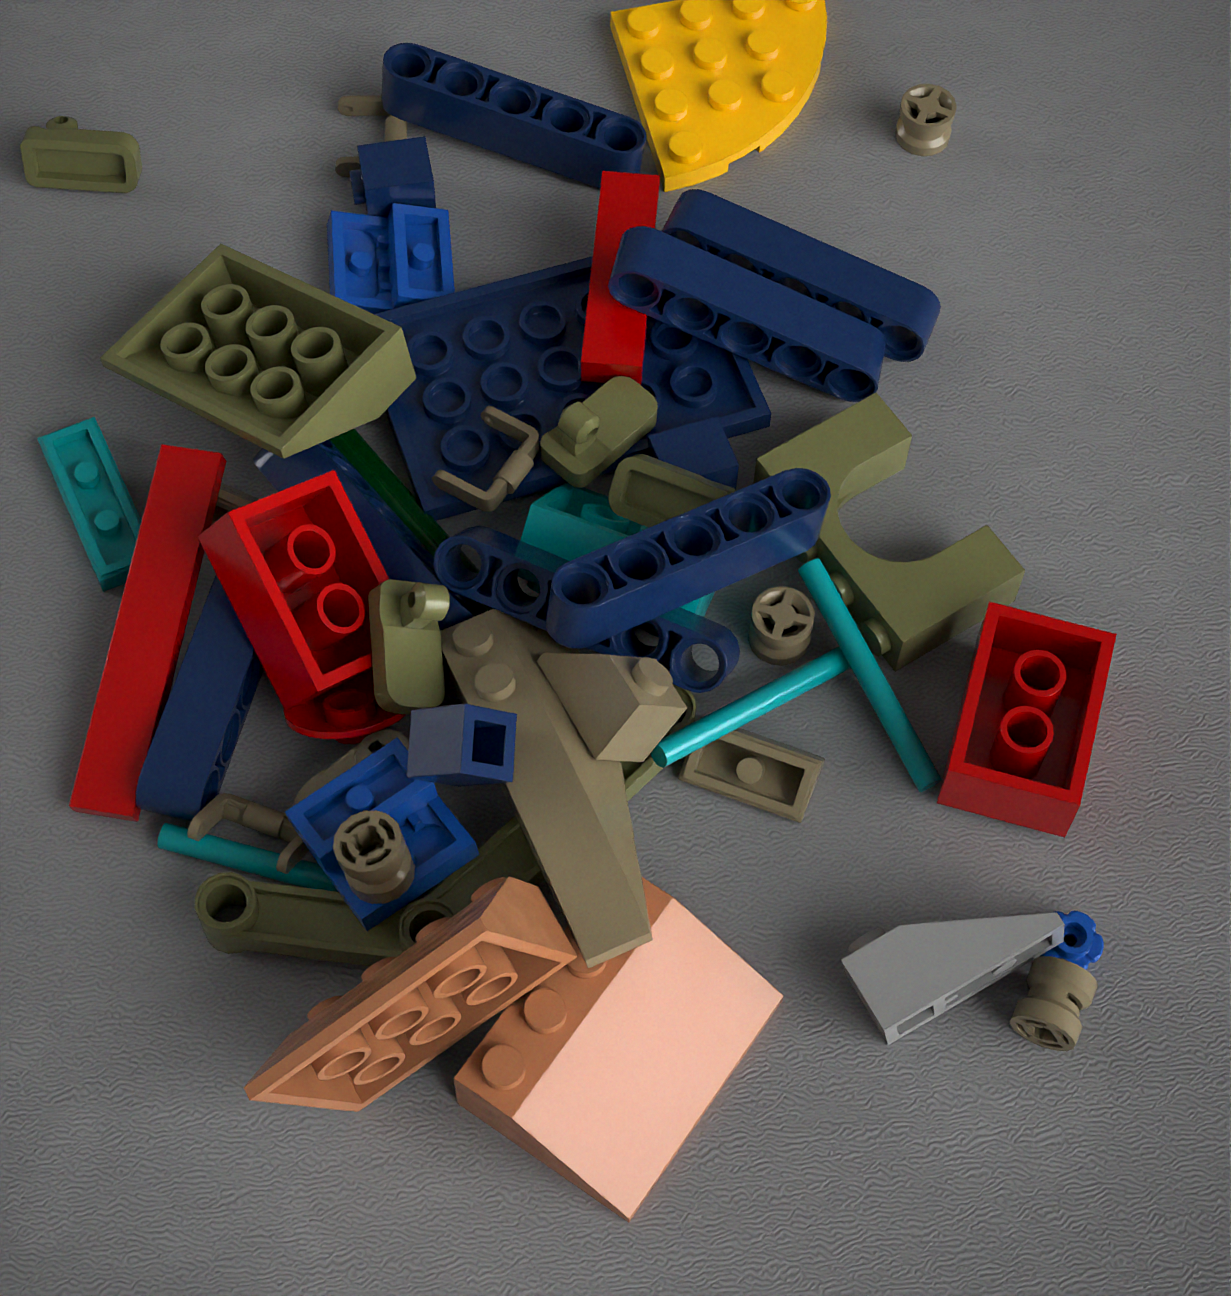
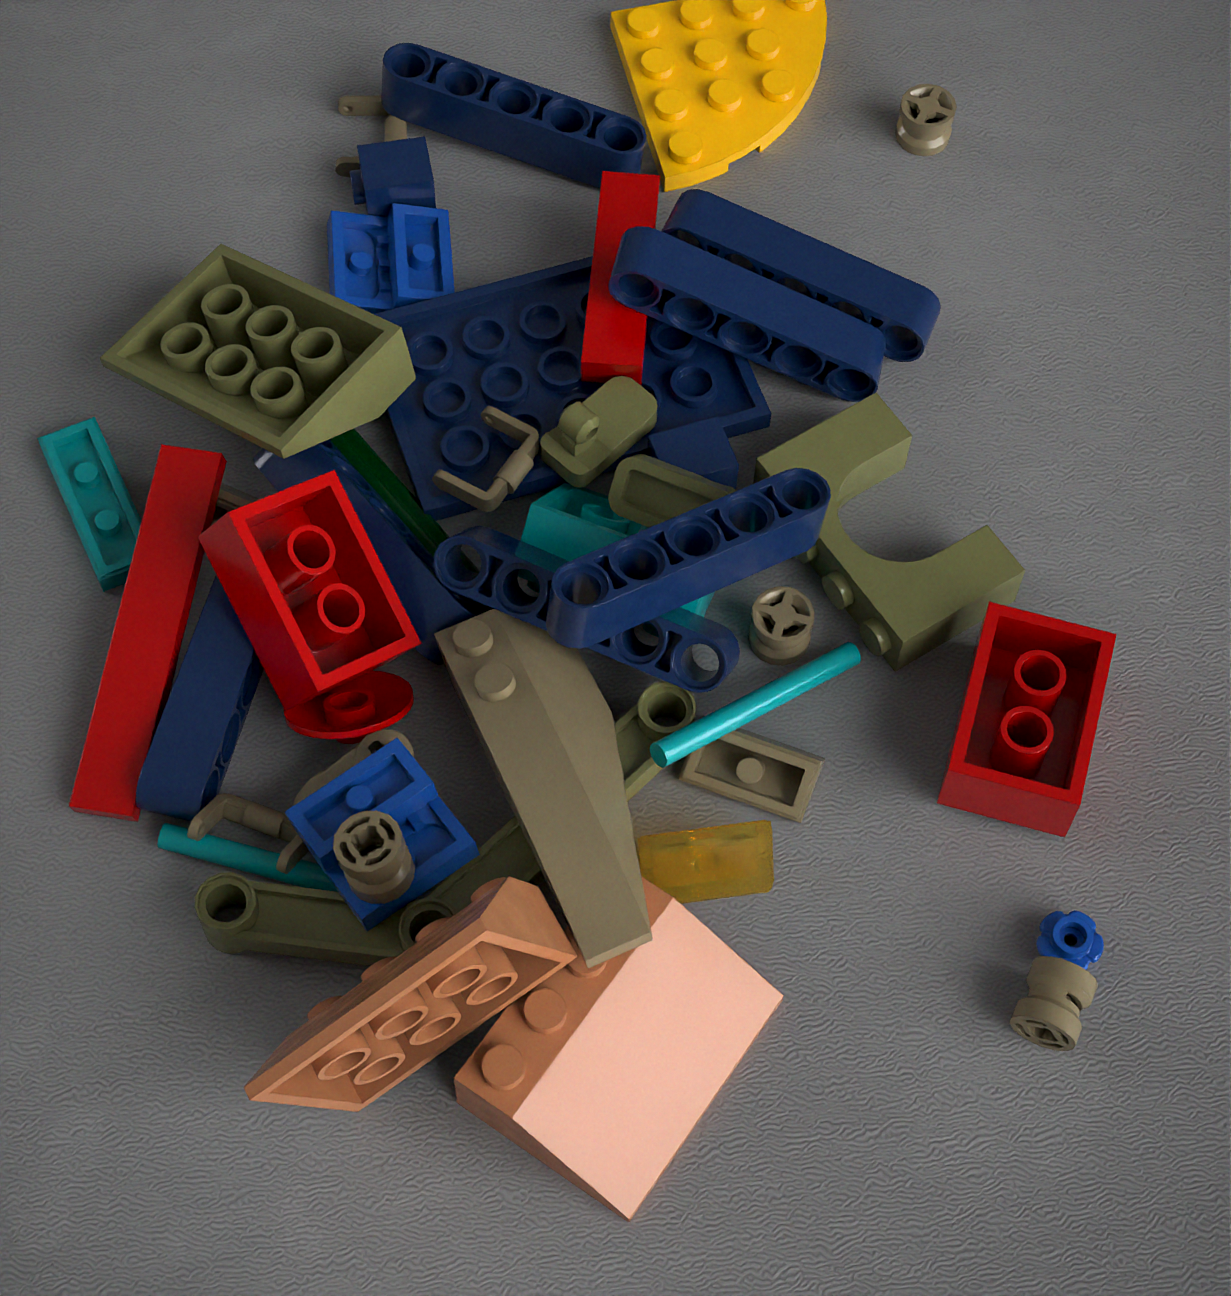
(80, 157): olive piece -> none
(407, 644): olive piece -> none
(462, 745): dark blue brick -> none
(615, 701): dark tan slope -> none
(709, 861): none -> clear yellow slope
(869, 675): teal bar -> none
(935, 965): light grey slope -> none

